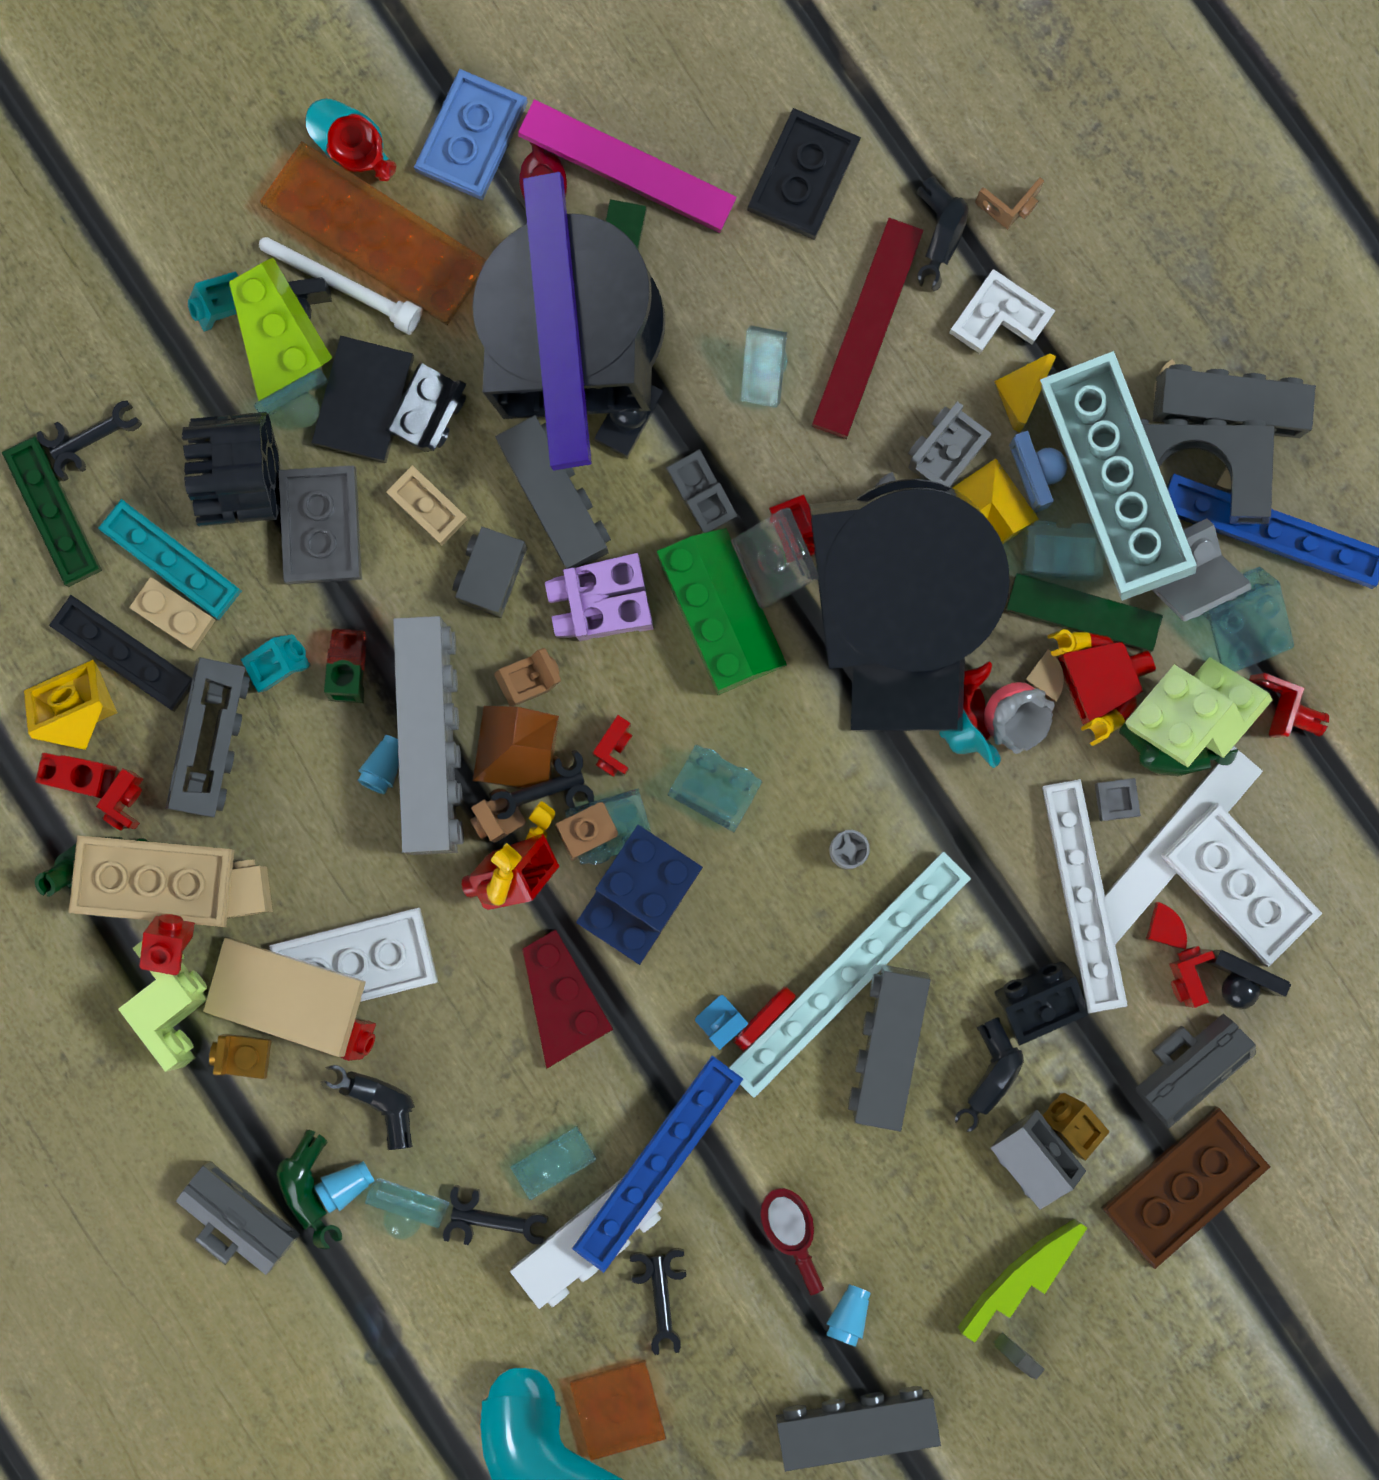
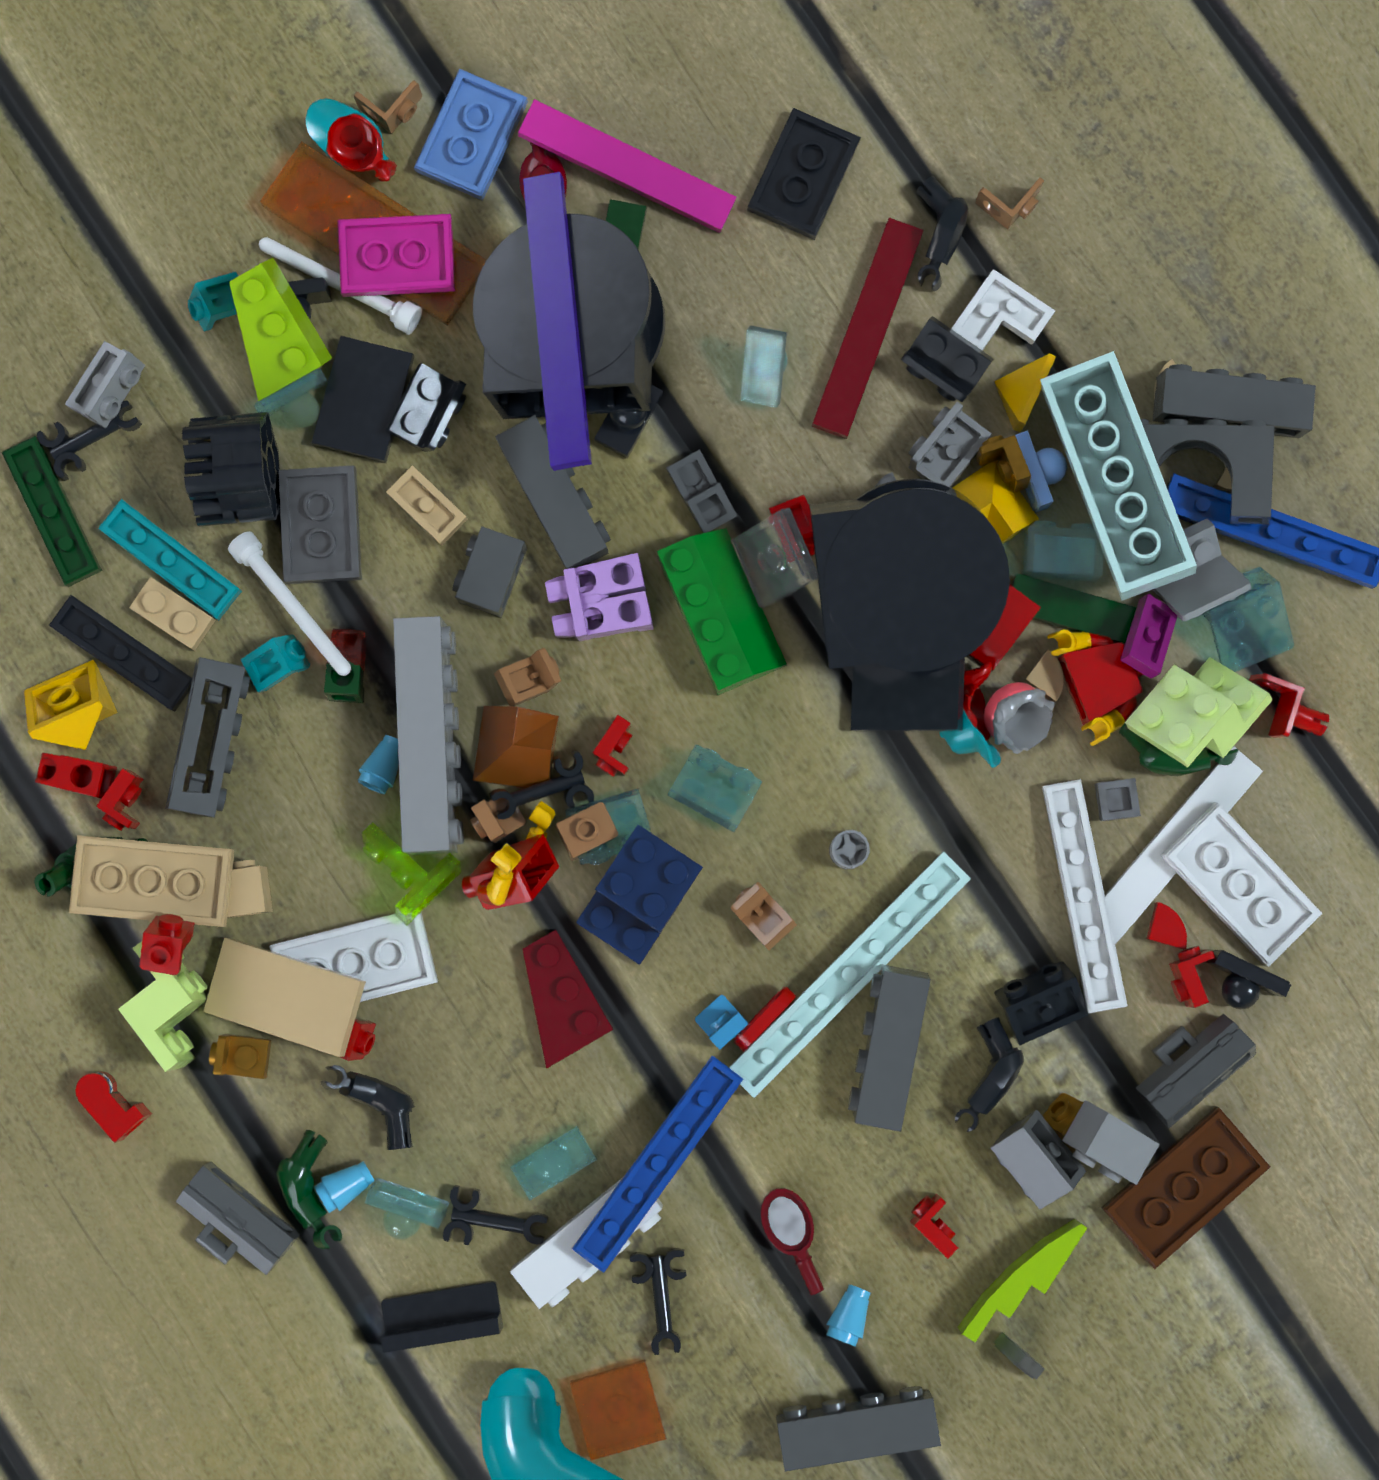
(105, 384): none -> light grey bracket
(108, 1107): none -> red leg
(247, 550): none -> white piece
(396, 255): none -> dark pink tile
(400, 111): none -> medium nougat bracket
(408, 873): none -> clear neon green bracket
(441, 1316): none -> black panel
(762, 915): none -> medium nougat bracket
(938, 1232): none -> red bracket
(946, 360): none -> black bracket
(1012, 464): none -> pearl gold bracket
(1014, 620): none -> red slope
(1109, 1142): none -> light grey brick
(1149, 636): none -> magenta plate

